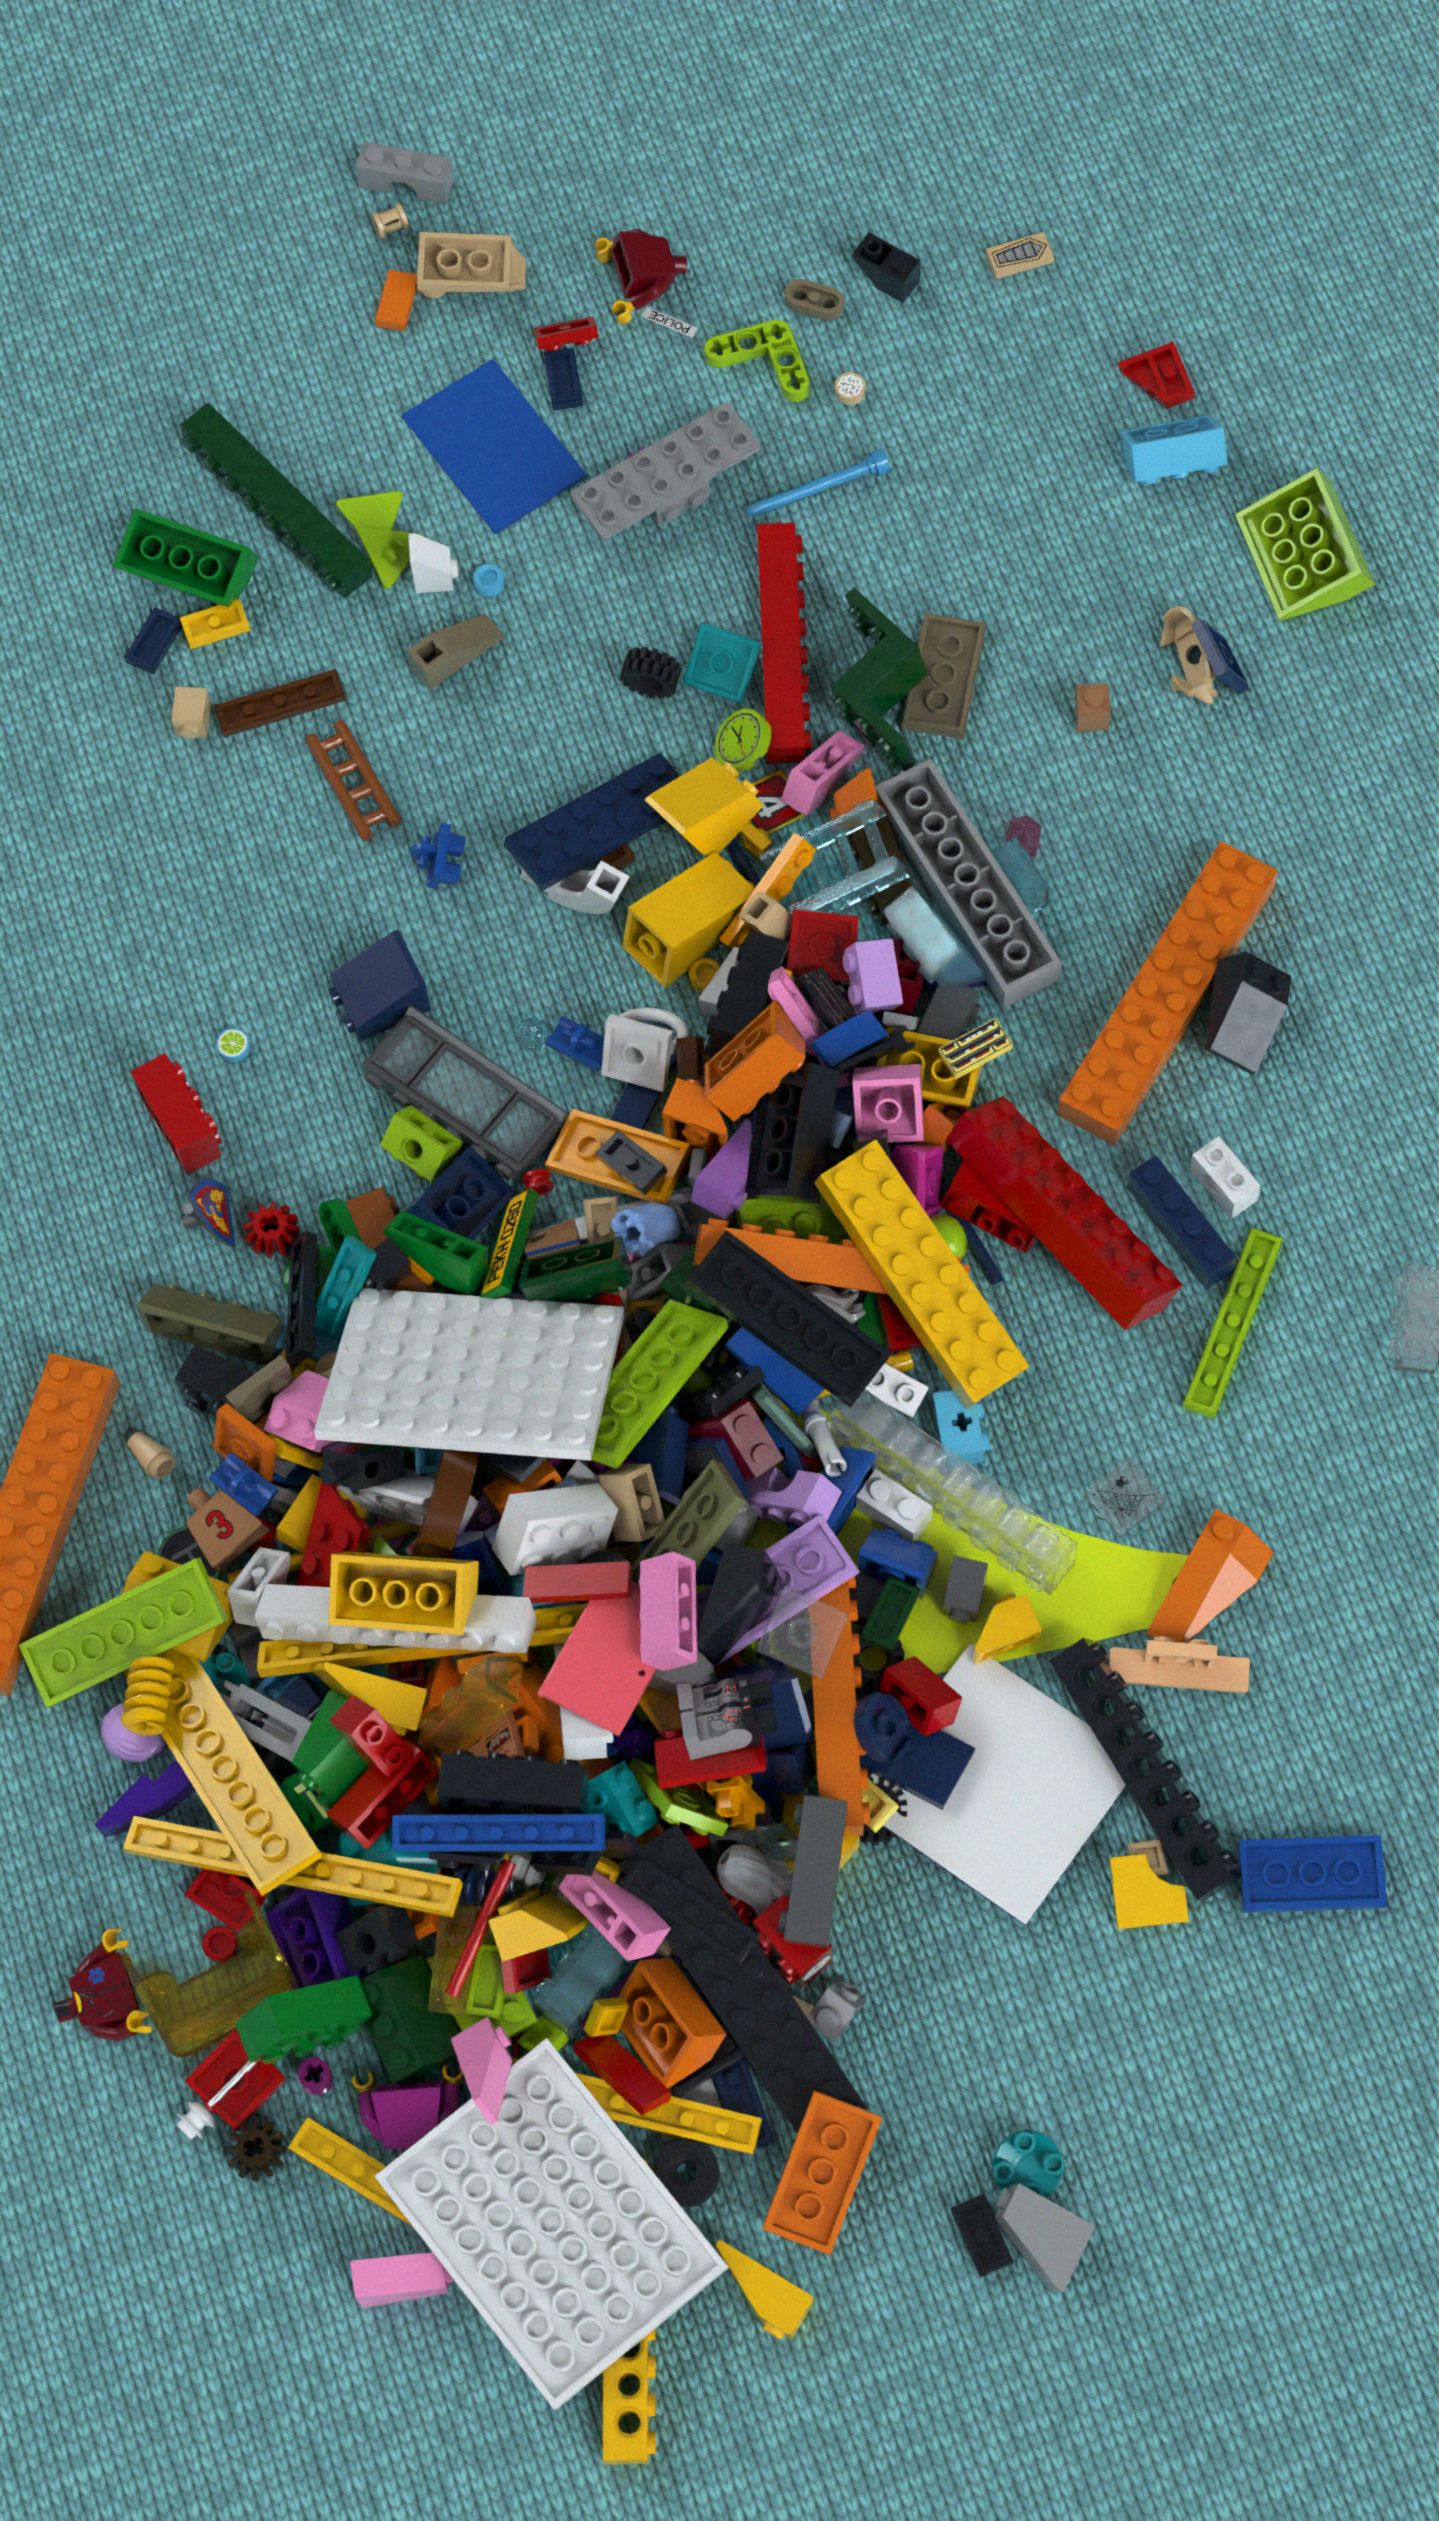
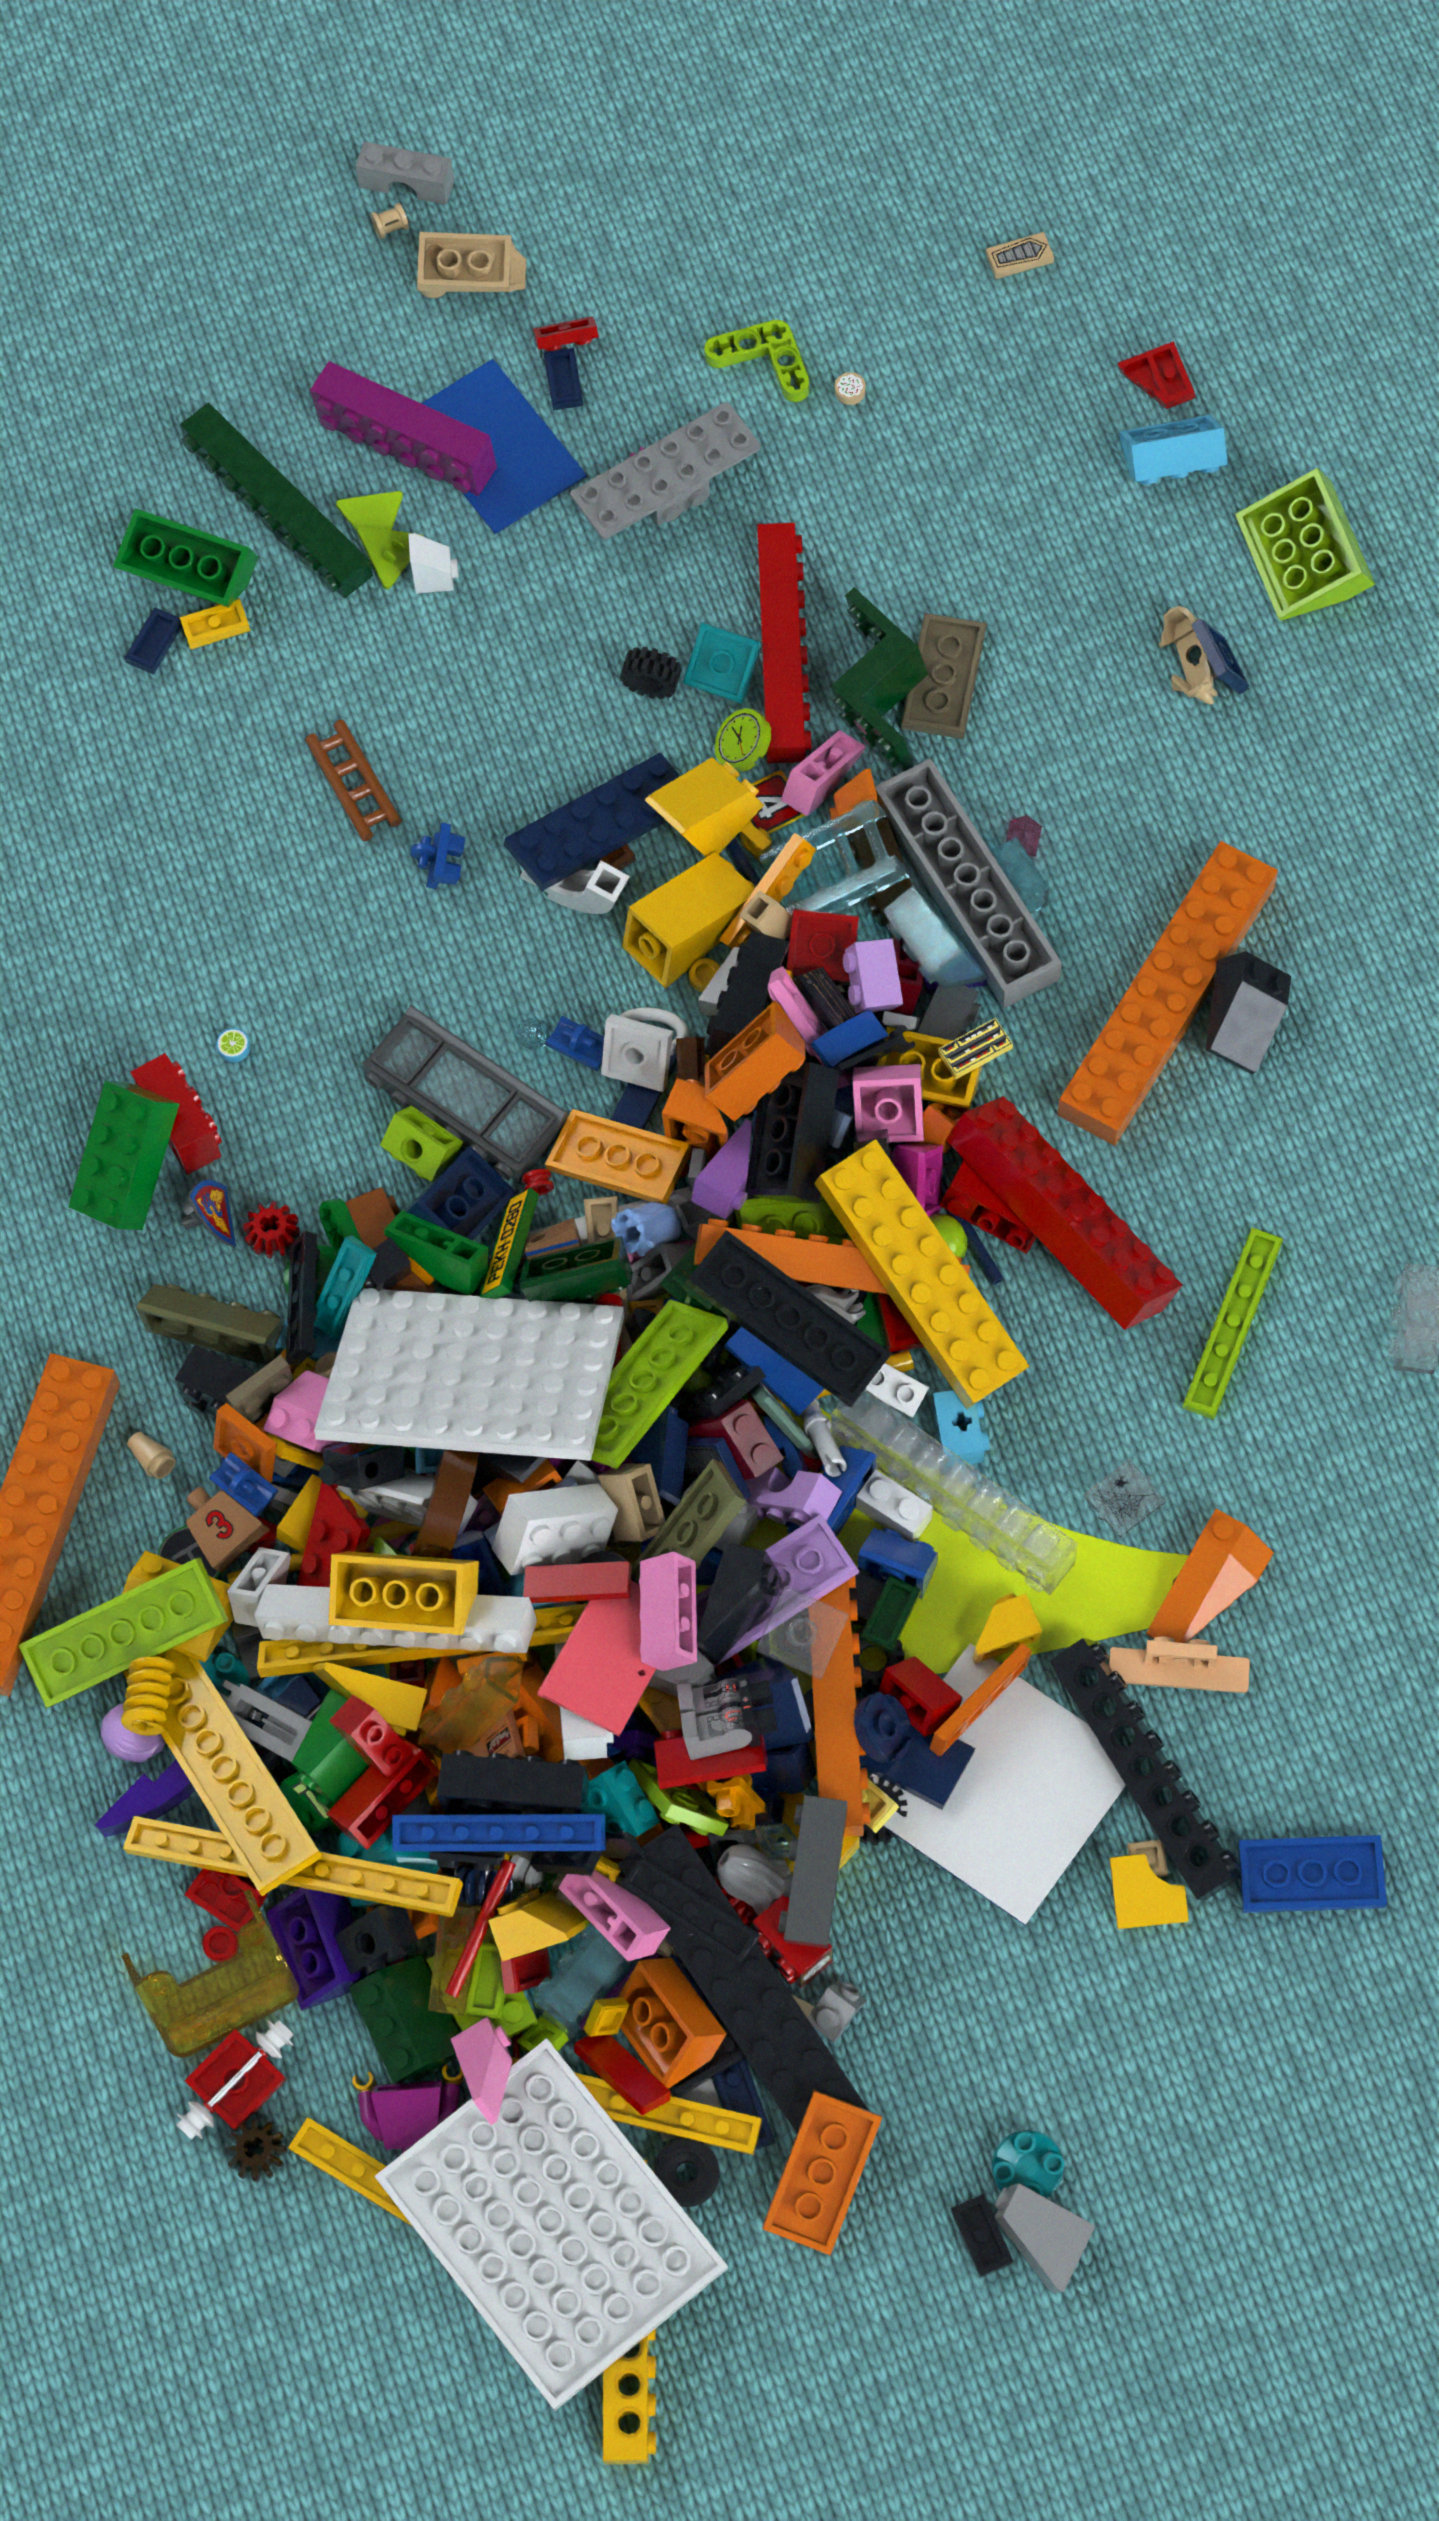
(104, 1994): dark red torso -> none
(123, 1155): none -> green brick
(191, 712): tan brick -> none
(279, 703): reddish brown tile -> none
(303, 2020): green brick -> none
(321, 2068): magenta bush -> none
(378, 987): dark blue slope -> none
(396, 300): orange tile -> none
(398, 2279): bright pink slope -> none
(403, 429): none -> magenta brick
(451, 649): dark tan slope -> none
(488, 580): medium azure tile -> none
(631, 1162): black plate -> none
(642, 266): dark red torso -> none
(669, 322): white sticker -> none
(772, 2298): yellow slope -> none
(815, 299): dark tan plate -> none
(875, 463): dark azure piece -> none
(888, 267): black slope -> none
(965, 1589): dark grey slope -> none
(980, 1700): none -> orange tile
(1092, 707): medium nougat brick -> none
(1181, 1222): dark blue brick -> none
(1225, 1177): white brick -> none

